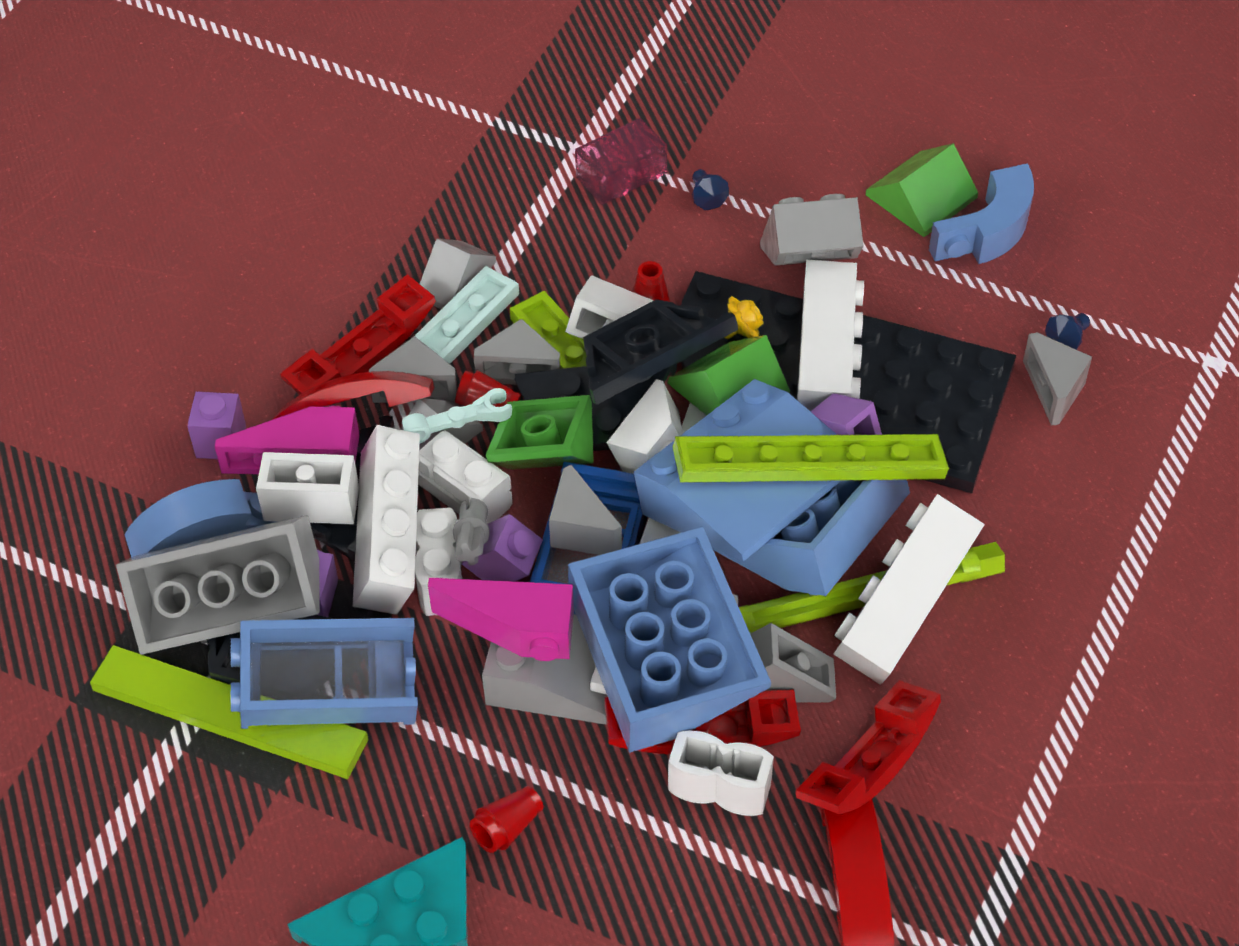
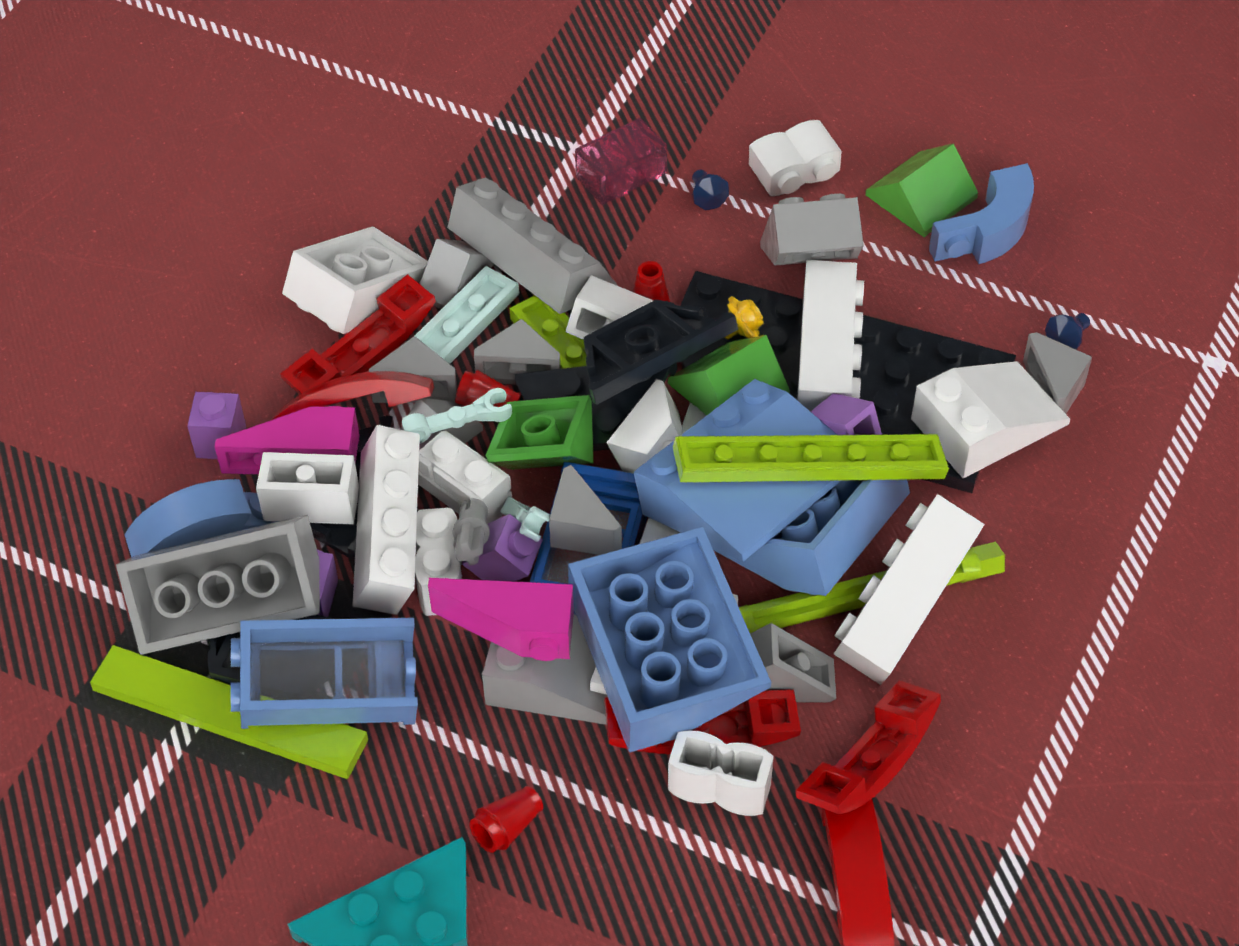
(347, 274): none -> white slope
(522, 244): none -> light grey slope
(530, 517): none -> light aqua piece
(794, 157): none -> white brick
(985, 413): none -> white slope

